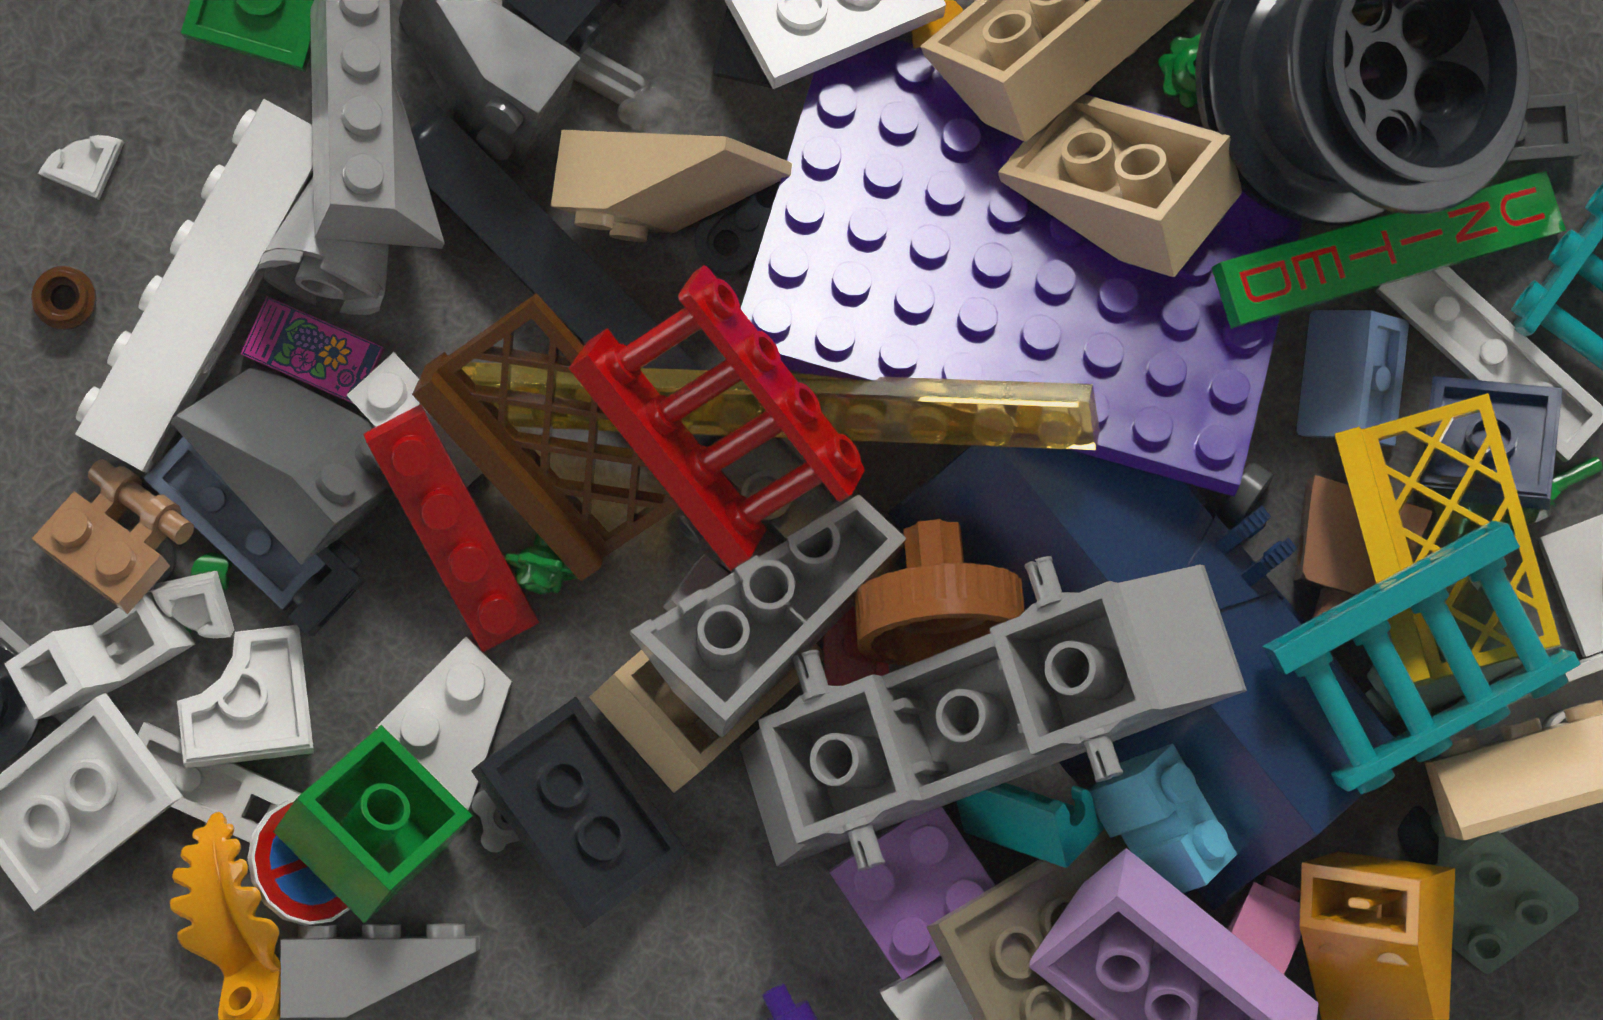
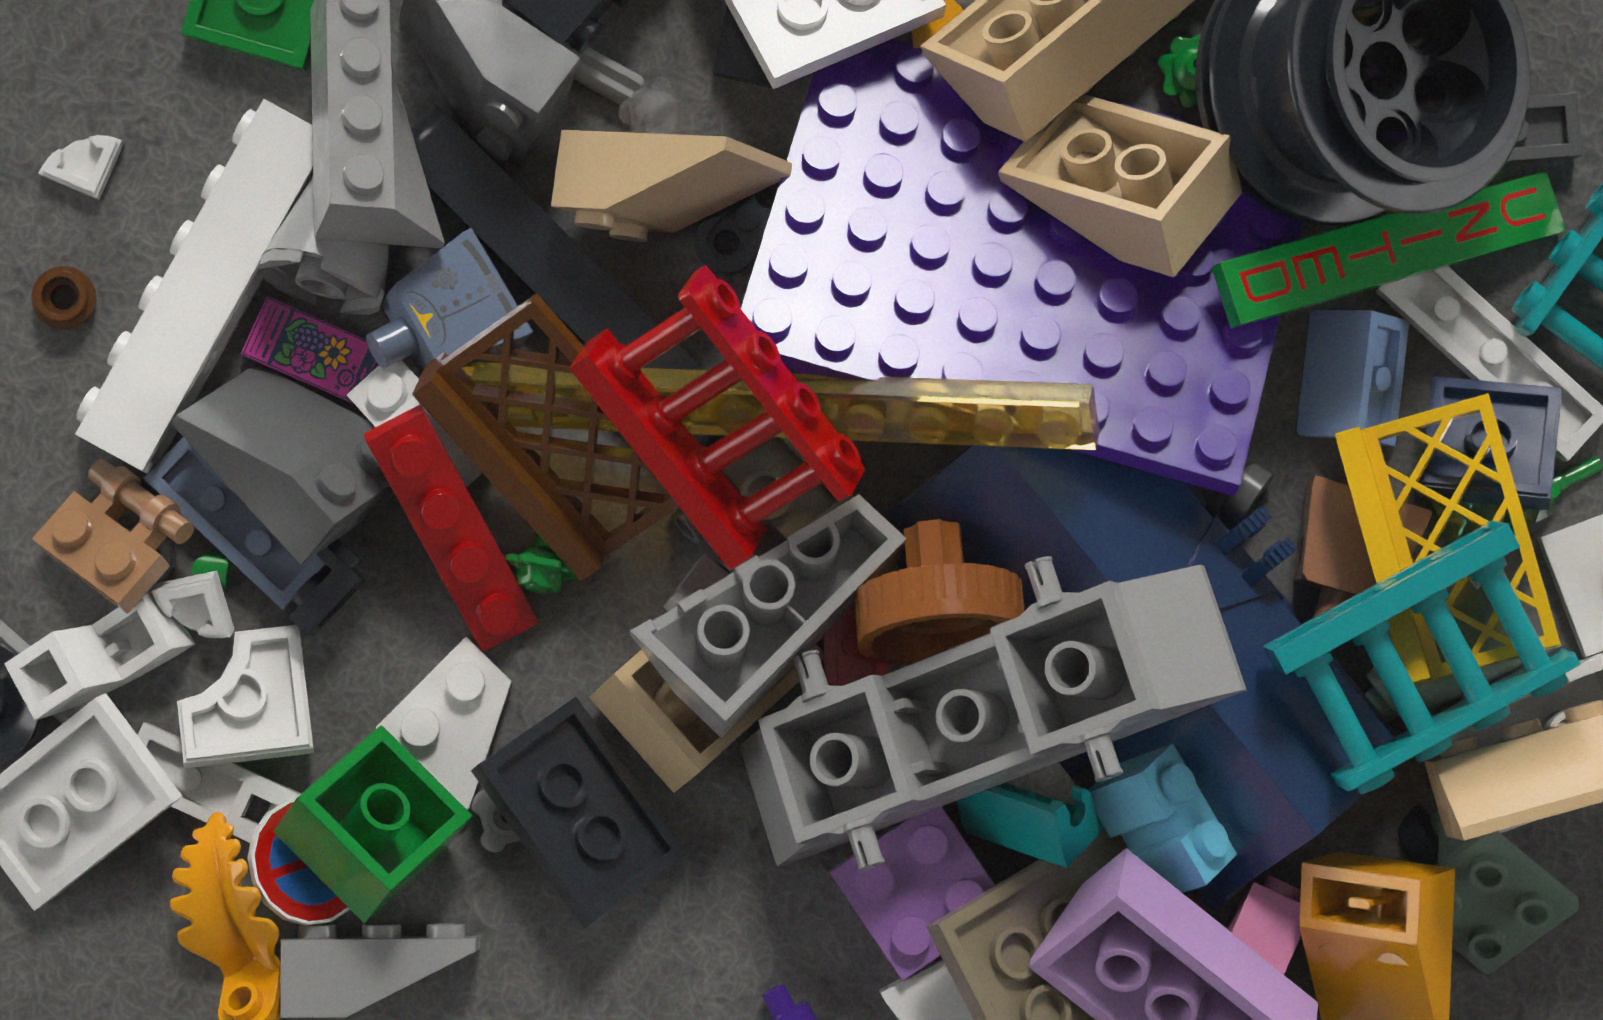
(443, 306): none -> sand blue torso

